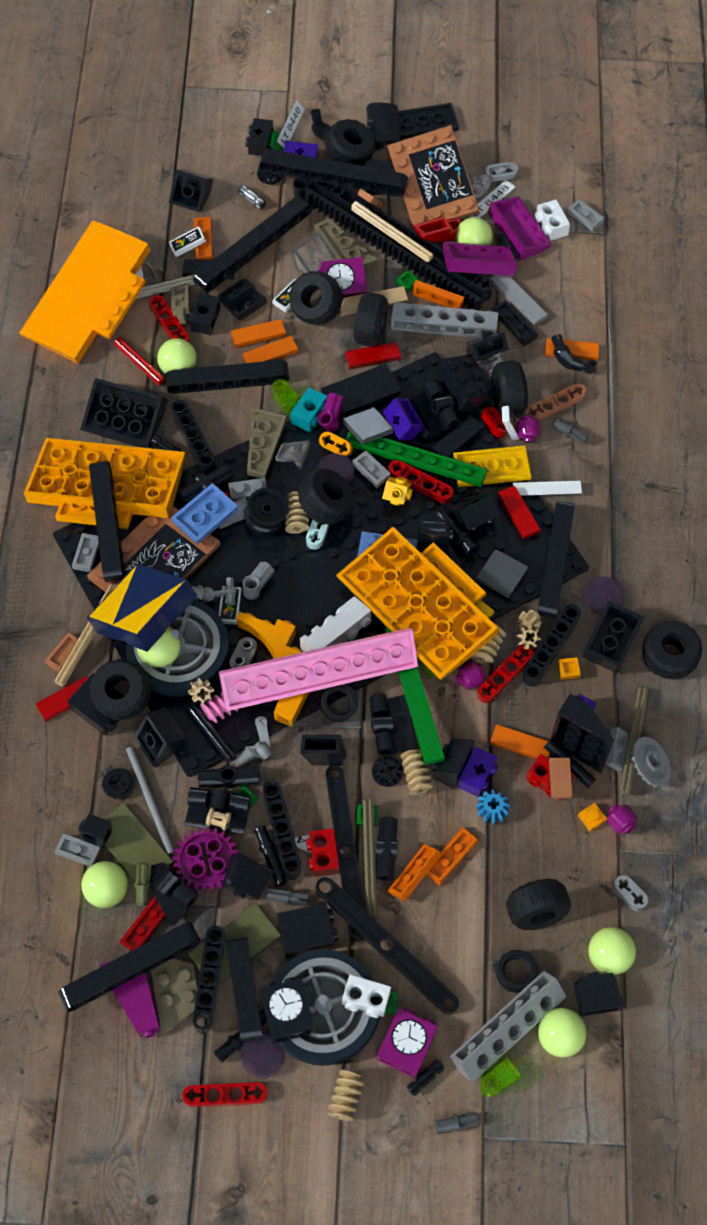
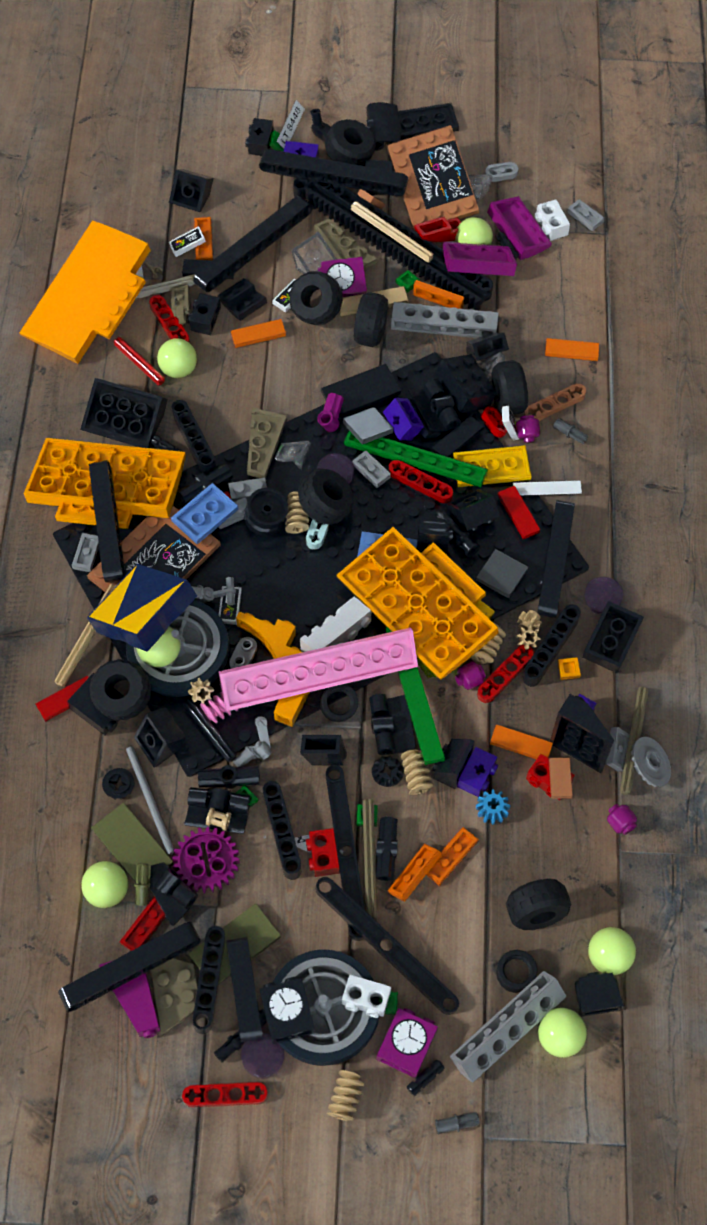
(61, 652): nougat tile -> none
(77, 850): light grey plate -> none
(95, 830): black brick -> none
(226, 376): black beam -> none
(246, 877): black torso -> none
(252, 196): axle -> none
(257, 579): light grey piece -> none
(267, 848): black pin -> none
(268, 178): black gear -> none
(272, 351): orange tile -> none
(287, 398): clear neon green piece -> none
(287, 897): dark grey axle -> none
(307, 930): black brick -> none
(310, 400): teal brick -> none
(337, 440): light orange beam -> none
(372, 355): red tile -> none
(397, 491): yellow brick -> none
(496, 195): white sticker -> none
(502, 1076): clear neon green piece -> none
(515, 323): black tile -> none
(519, 299): light grey tile -> none
(567, 359): black arm -> none
(579, 772): black pin -> none
(592, 817): light orange plate -> none
(633, 890): light grey beam -> none
(669, 665): black tyre -> none

